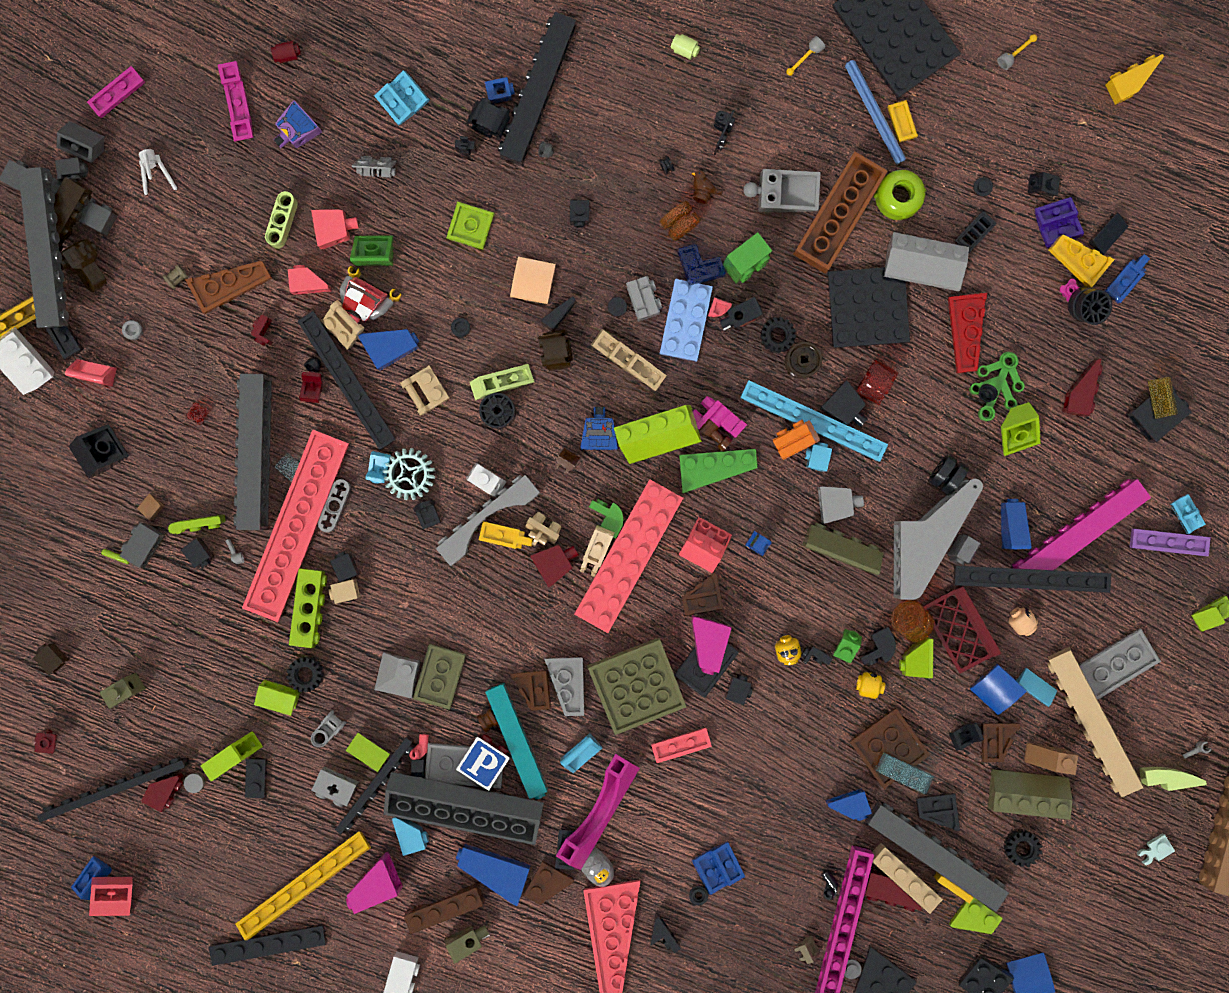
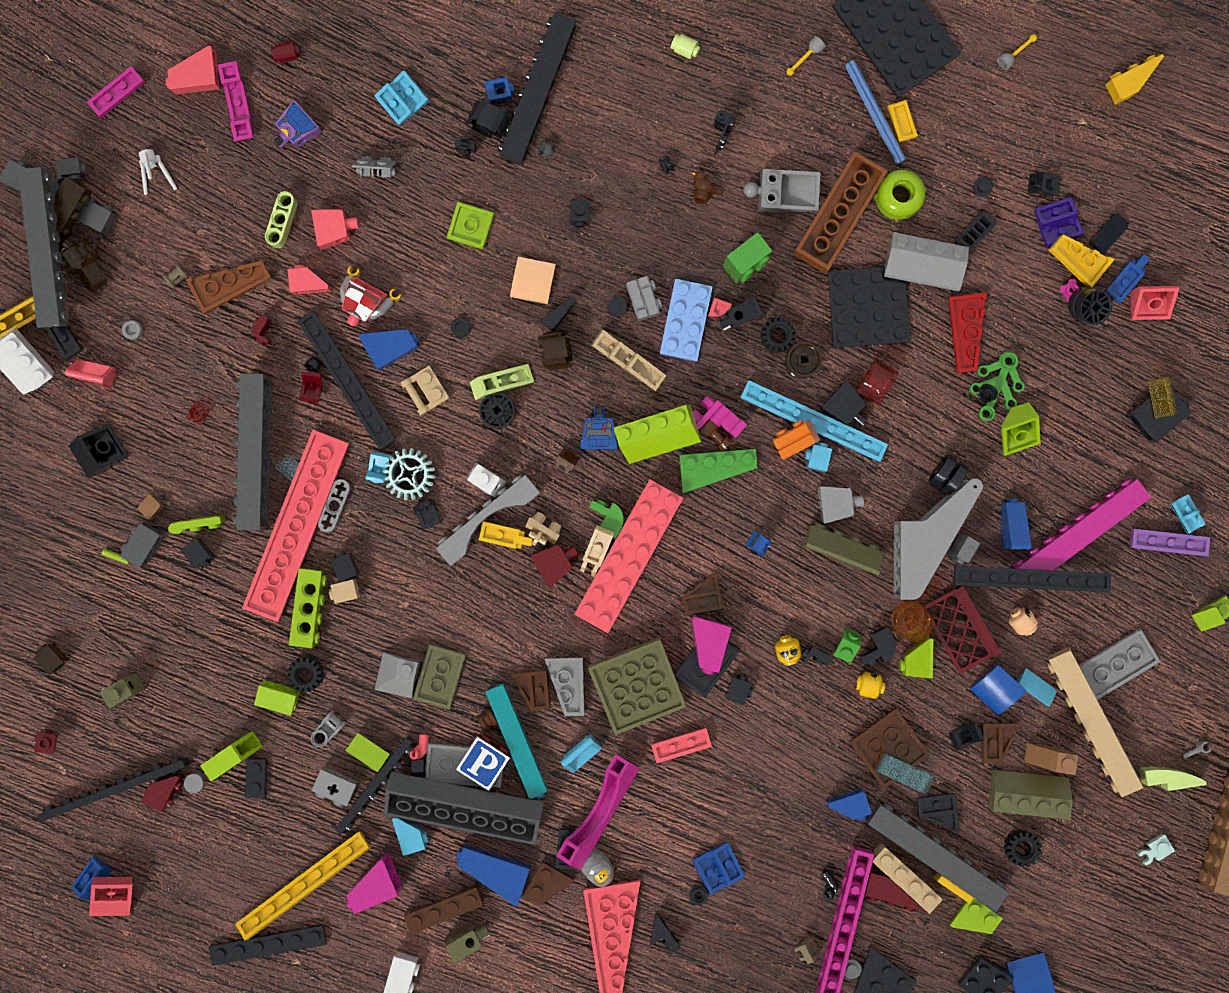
(80, 142): dark grey brick -> none
(195, 73): none -> coral slope
(235, 557): light grey hand -> none
(342, 325): tan plate -> none
(372, 251): bright green slope -> none
(679, 221): clear orange wheel -> none
(698, 270): clear blue plate -> none
(705, 545): coral slope -> none
(1080, 396): dark red slope -> none
(1153, 302): none -> coral slope

